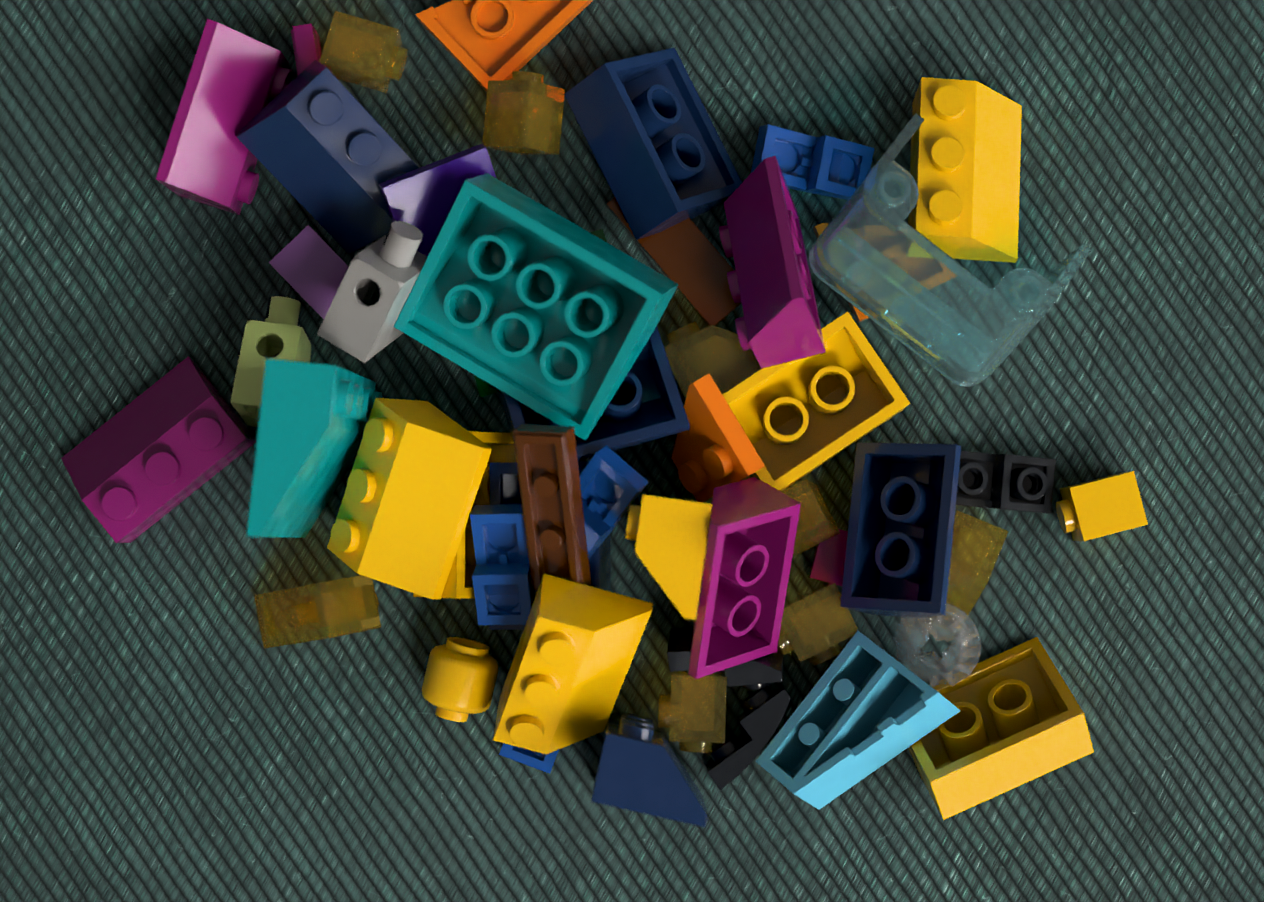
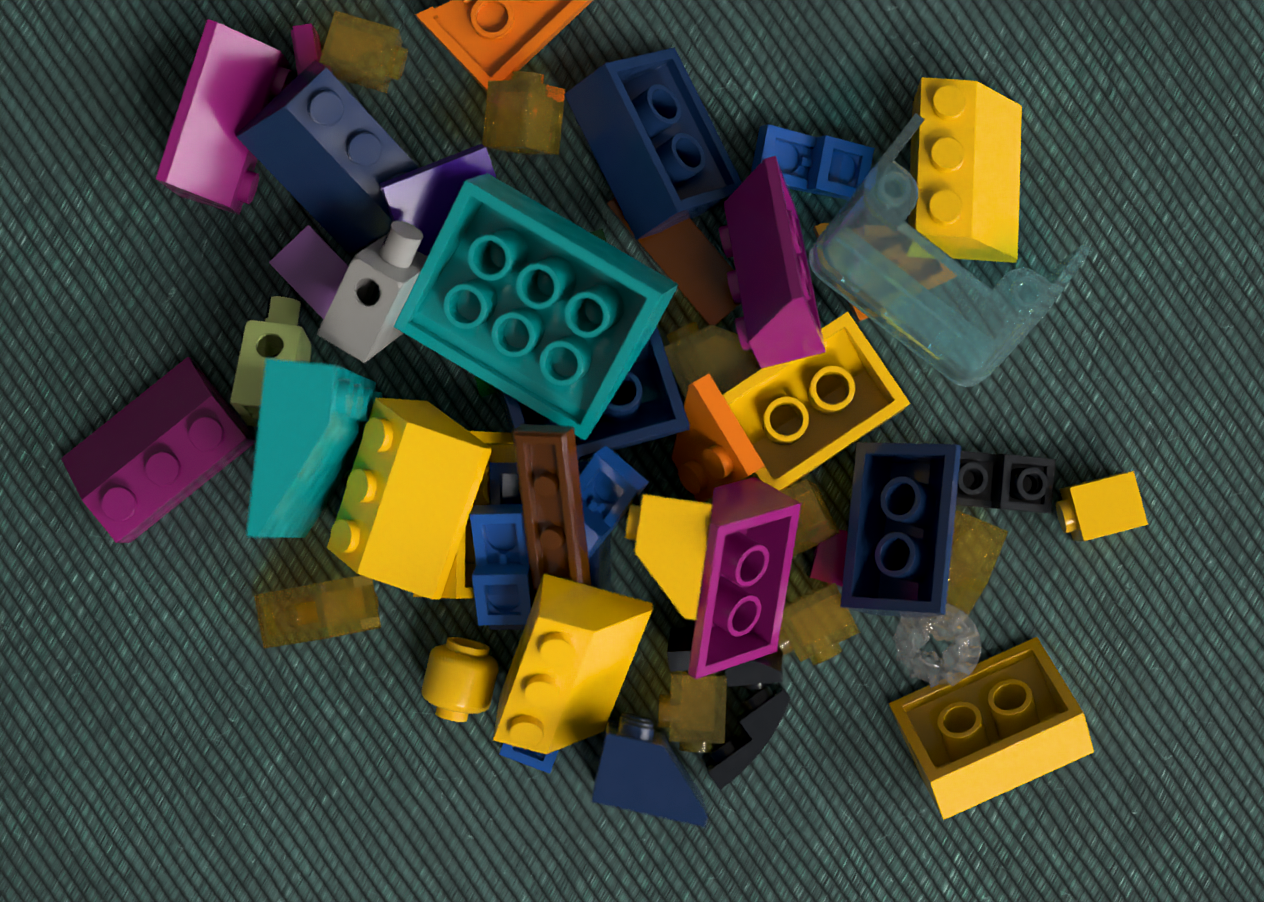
(852, 723): medium azure wedge -> none

